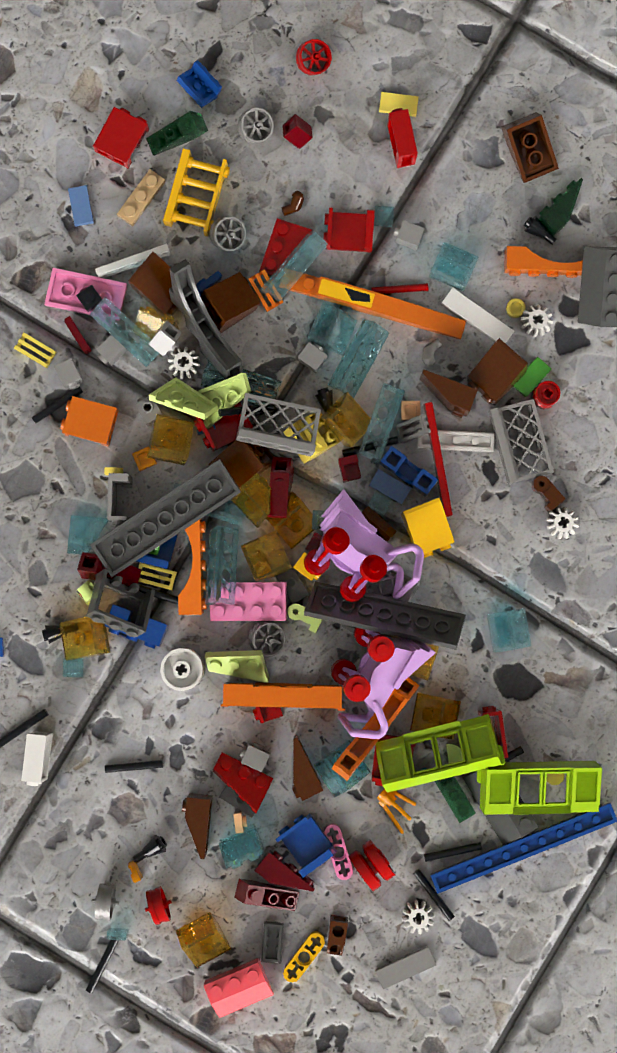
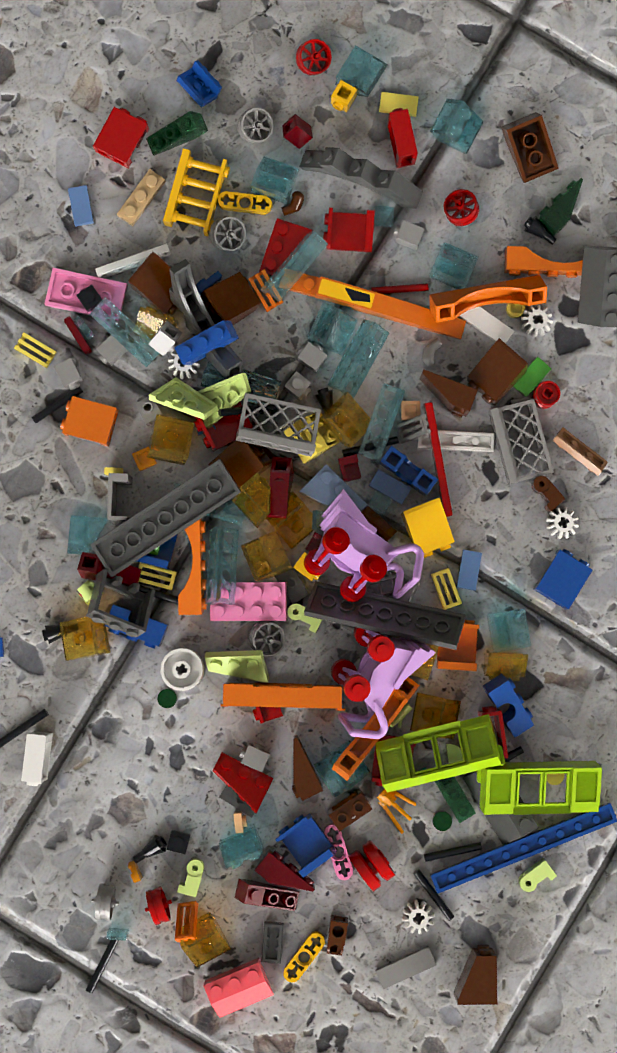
(73, 668): clear light blue tile -> none
(84, 328): none -> clear light blue tile
(133, 766): black bar -> none
(167, 698): none -> dark green tile
(178, 842): none -> black plate
(191, 921): none -> orange tile
(195, 871): none -> yellowish green leg
(198, 816): reddish brown slope -> none
(206, 341): none -> blue arch
(230, 205): none -> yellow beam
(274, 179): none -> clear light blue slope
(298, 386): none -> light grey brick
(327, 486): none -> sand blue wedge
(343, 96): none -> yellow brick
(353, 805): none -> reddish brown window
(361, 71): none -> clear light blue slope
(363, 172): none -> dark grey arch
(401, 716): none -> yellowish green bar
(440, 595): none -> light yellow tile
(442, 821): none -> dark green tile
(457, 125): none -> clear light blue slope
(461, 208): none -> red wheel
(465, 655): none -> orange panel
(469, 570): none -> medium blue tile
(478, 979): none -> reddish brown slope
(500, 692): none -> blue arch
(508, 664): none -> clear yellow slope
(521, 291): none -> orange arch
(535, 874): none -> yellowish green leg
(563, 579): none -> blue panel
(580, 451): none -> medium nougat plate

